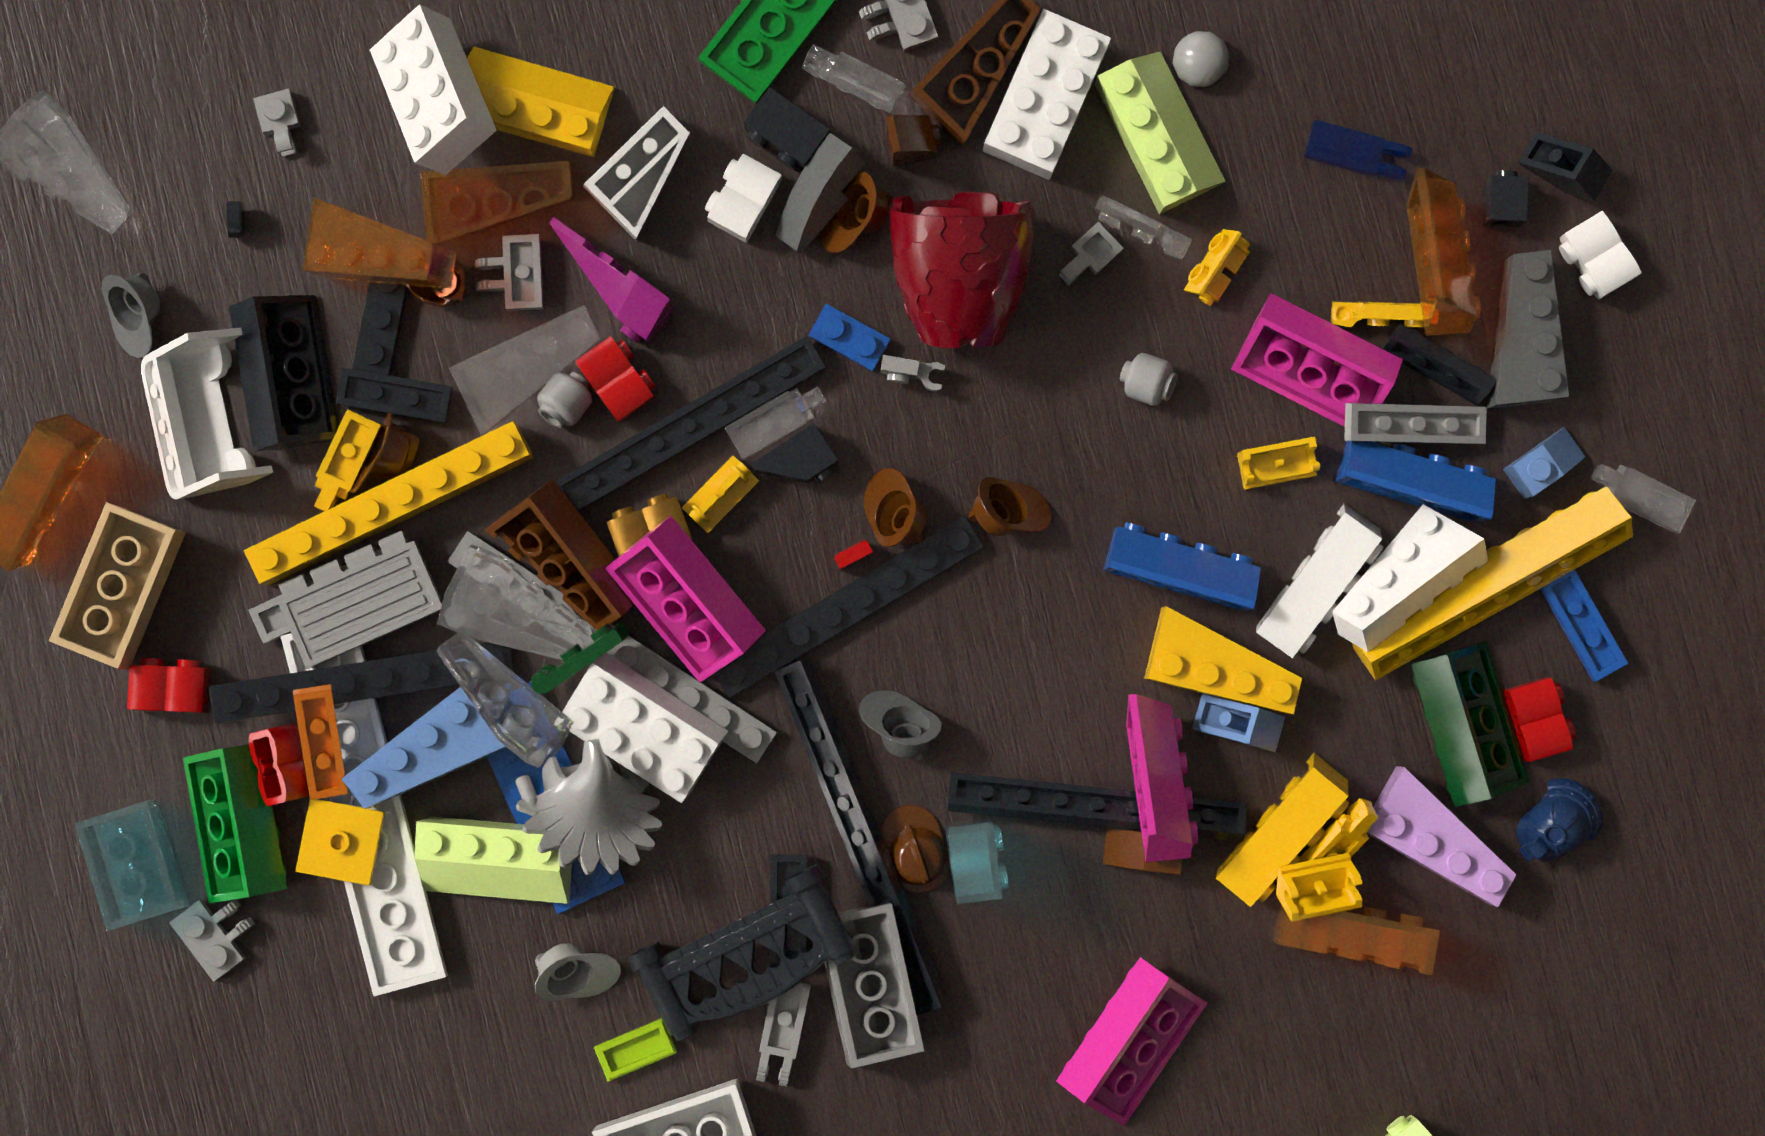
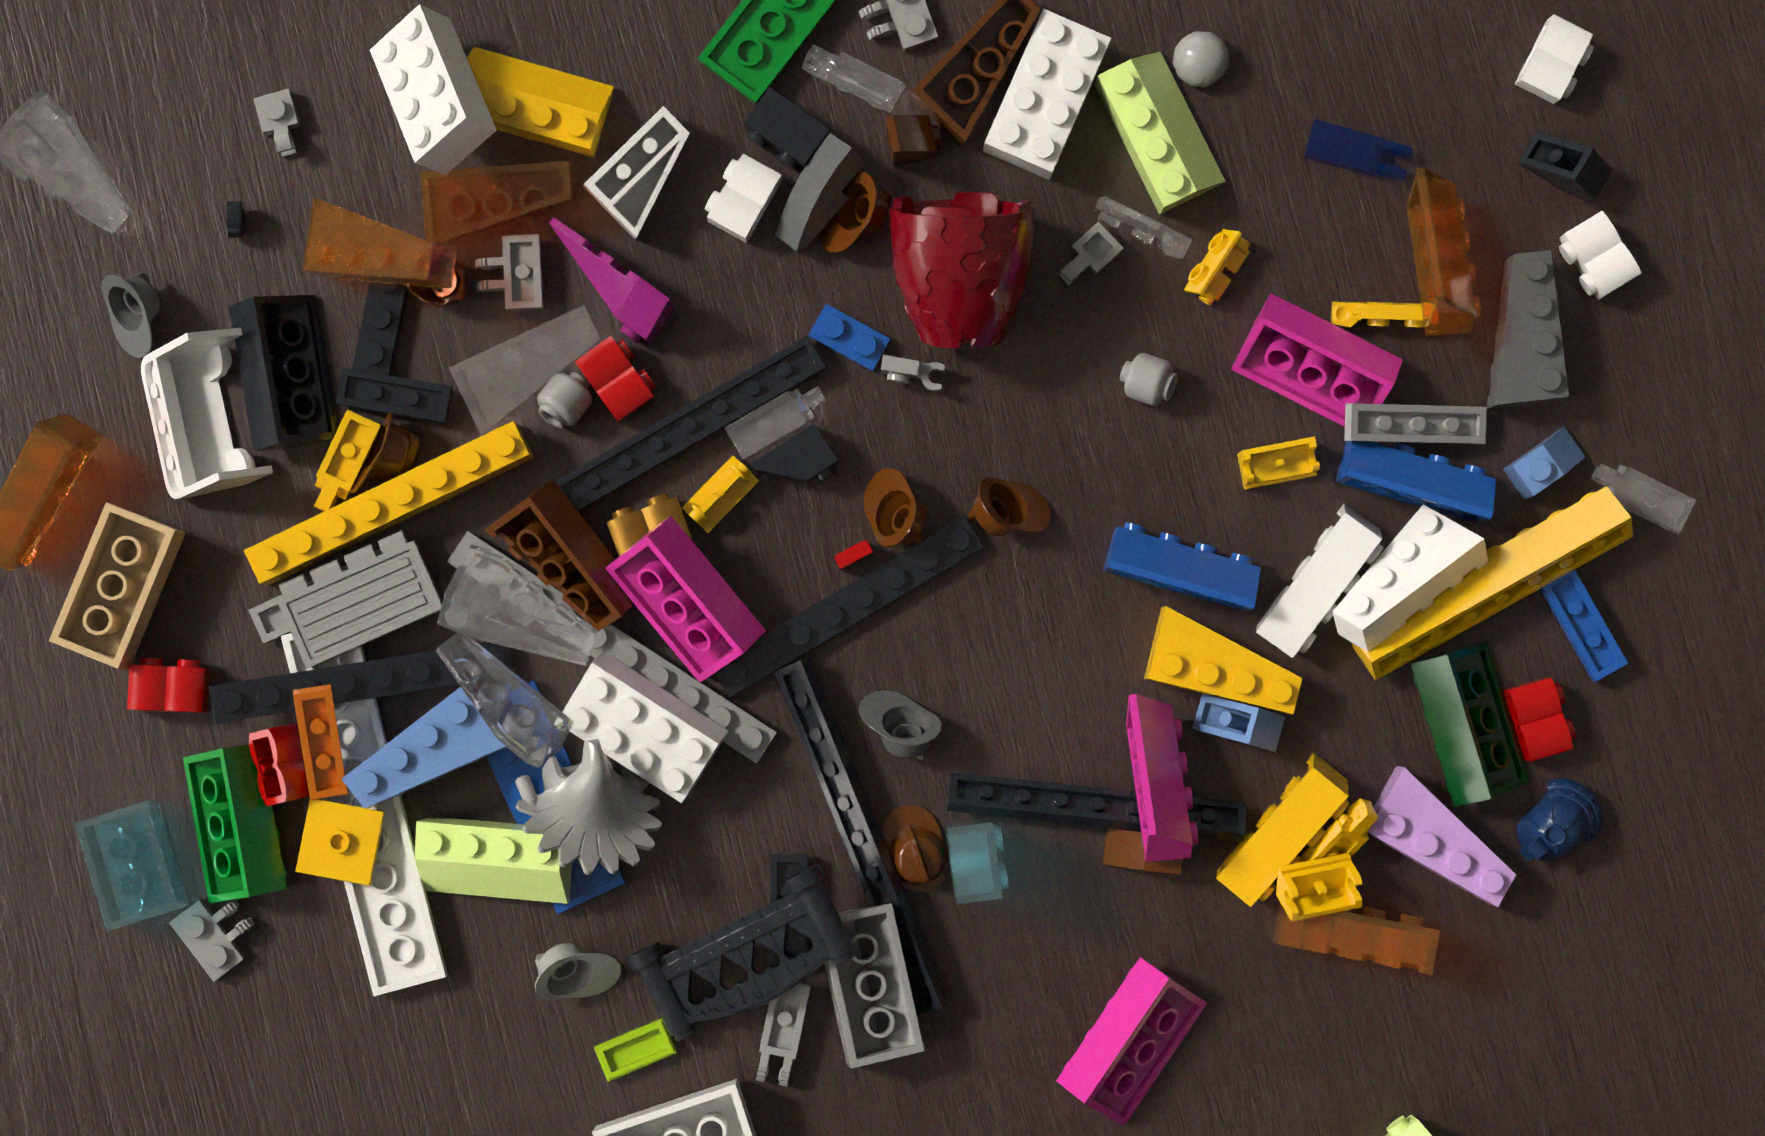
(577, 658): dark green plate -> none
(1439, 364): black plate -> none
(1505, 199): black brick -> none
(1555, 59): none -> white brick

